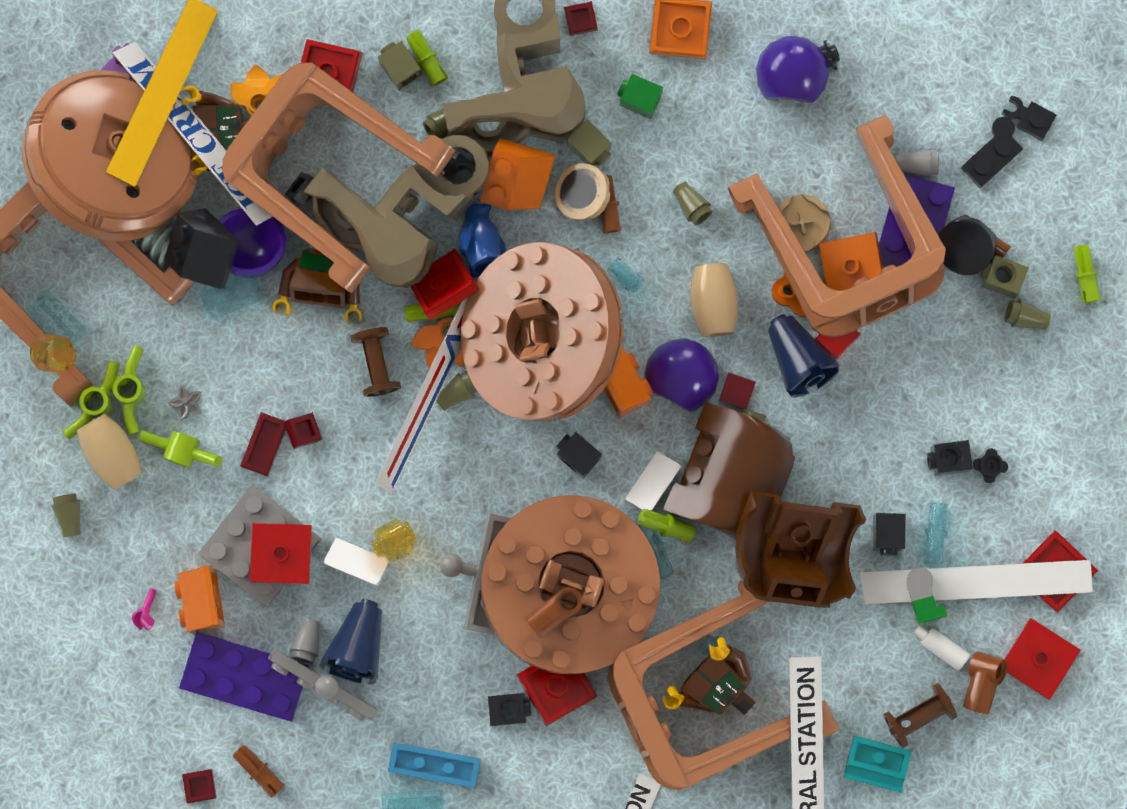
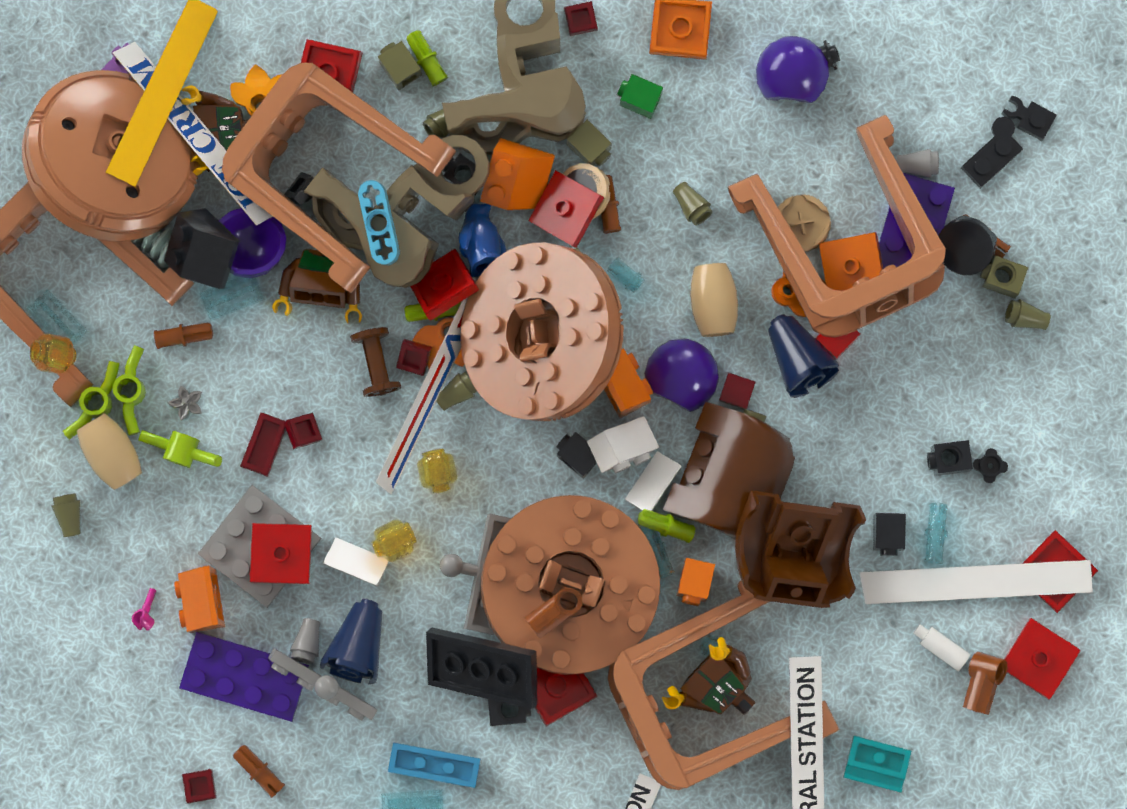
(183, 335): none -> dark orange axle
(366, 203): none -> medium azure beam
(413, 357): none -> dark red tile
(437, 470): none -> clear yellow head
(482, 668): none -> black plate
(566, 209): none -> plate
(622, 445): none -> white brick
(695, 581): none -> orange brick
(919, 587): leg -> none
(920, 715): reddish brown hose -> none
(1086, 274): lime axle -> none

